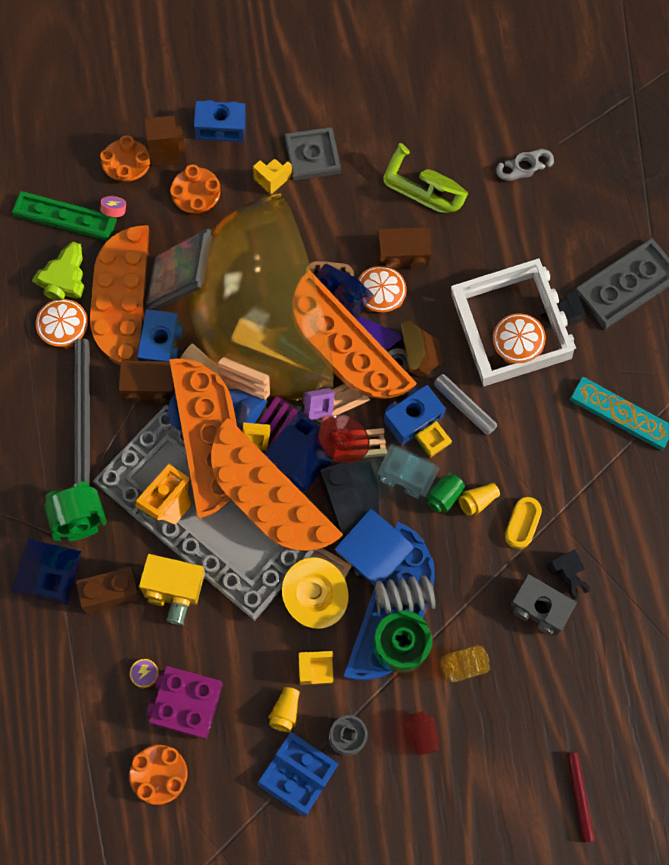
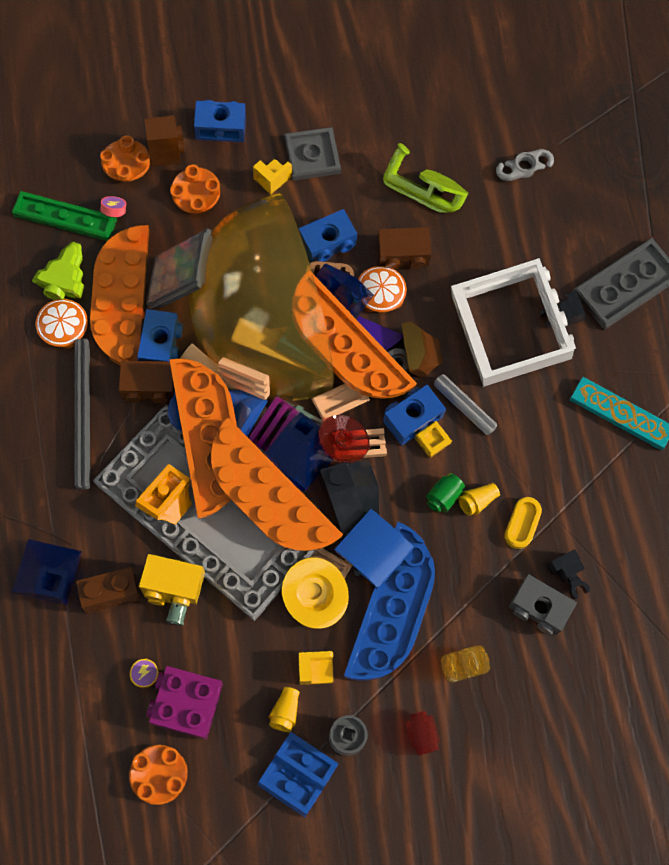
(74, 512): green brick -> none
(258, 434): yellow tile -> none
(318, 403): medium lavender tile -> none
(335, 226): none -> blue brick
(404, 594): light grey piece -> none
(408, 471): clear light blue brick -> none
(417, 637): green brick -> none
(519, 338): dish -> none
(580, 797): dark red bar -> none

